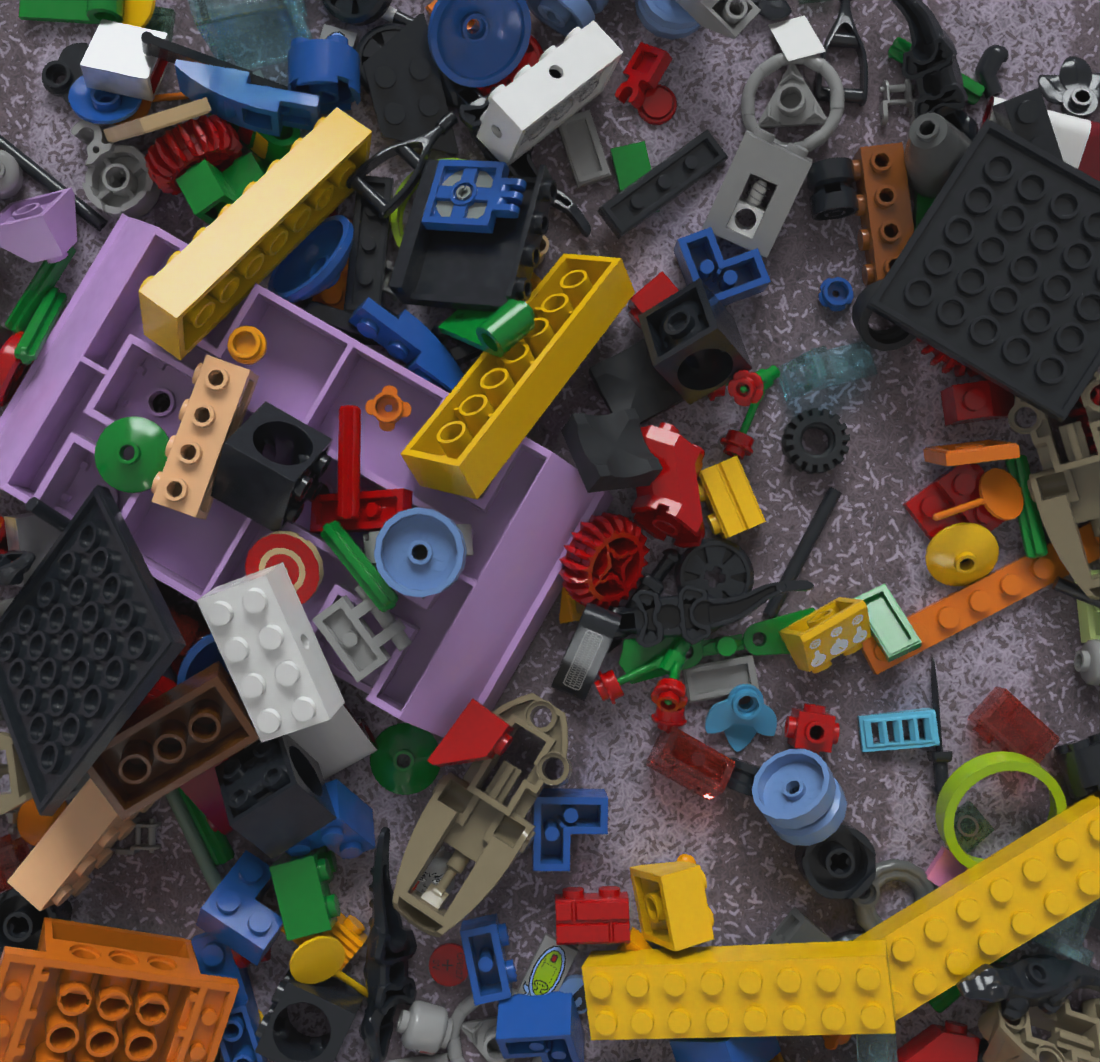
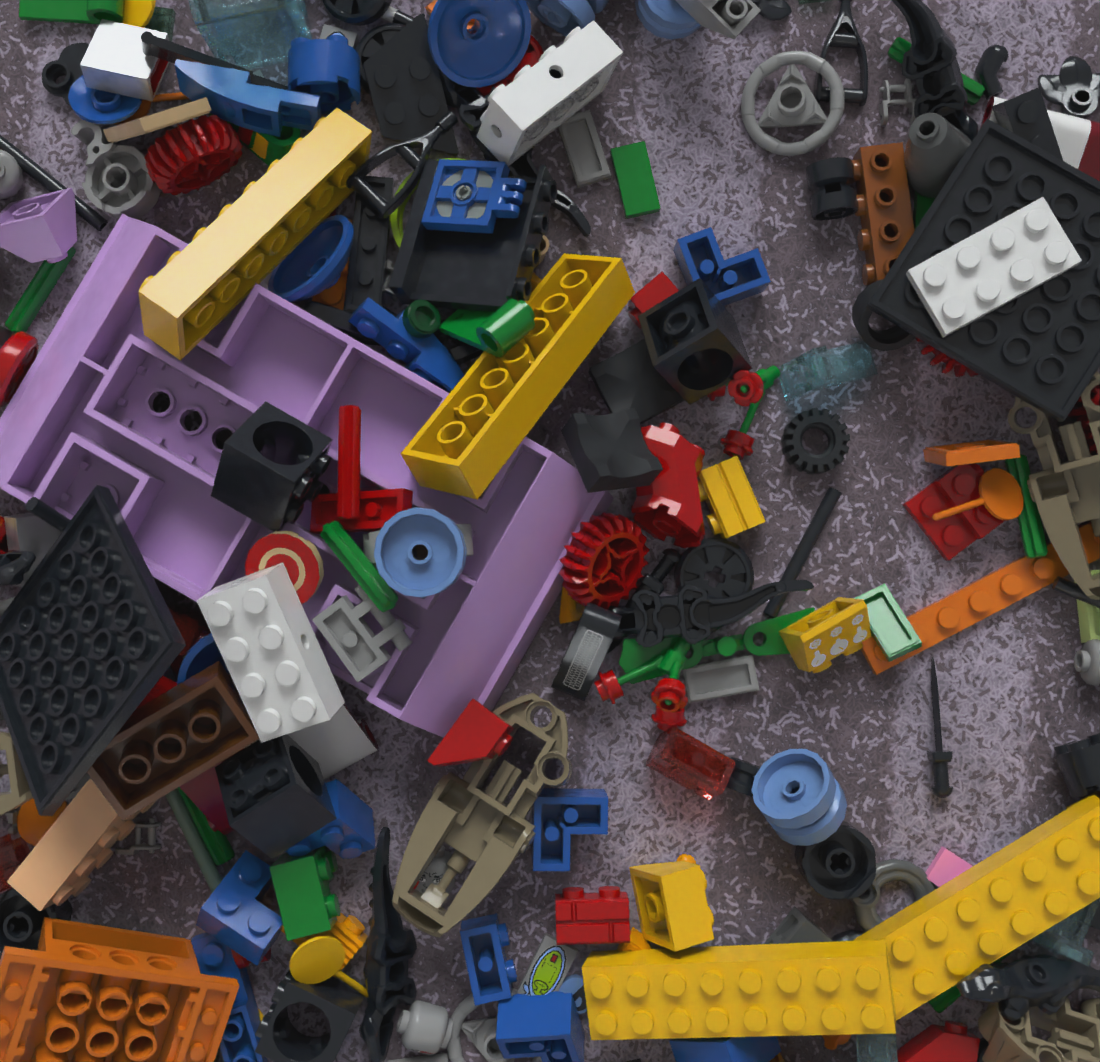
(40, 326): green axle -> none
(149, 445): green dish -> none
(207, 421): light nougat brick -> none
(210, 189): green brick -> none
(247, 345): light orange plate -> none
(377, 406): orange plate -> none
(408, 740): green dish -> none
(421, 319): none -> dark green tile
(448, 964): red piece -> none
(642, 71): red plate -> none
(658, 105): red piece -> none
(662, 184): black tile -> none
(741, 721): dark azure plate -> none
(771, 163): light grey brick -> none
(796, 38): white sticker -> none
(802, 720): red brick -> none
(844, 290): blue plate -> none
(930, 728): medium azure slope -> none
(960, 543): yellow dish -> none
(970, 774): lime piece -> none
(970, 826): clear green tile -> none
(975, 402): red slope -> none
(993, 267): none -> white plate
(1012, 726): clear red brick -> none

